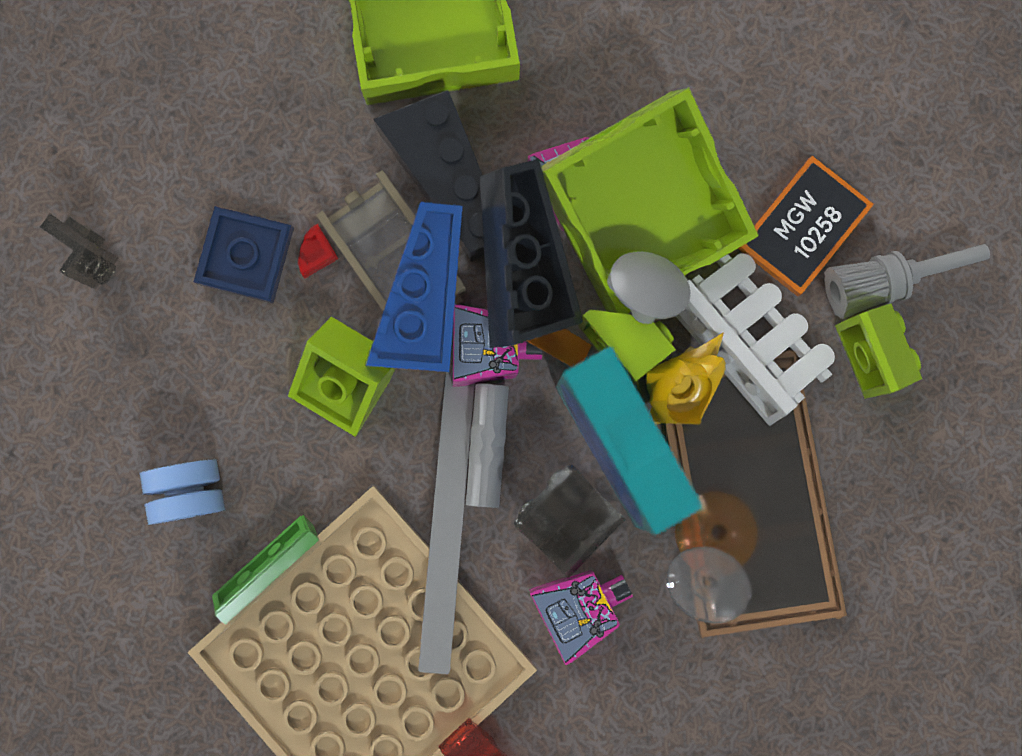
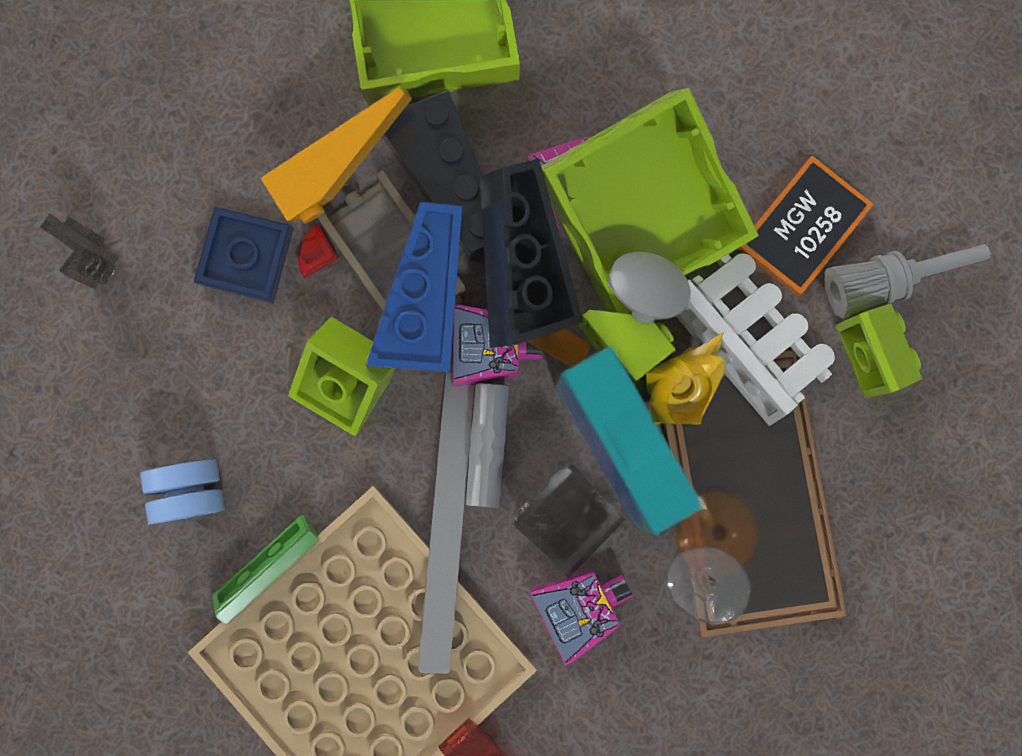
(323, 168): none -> light orange wedge

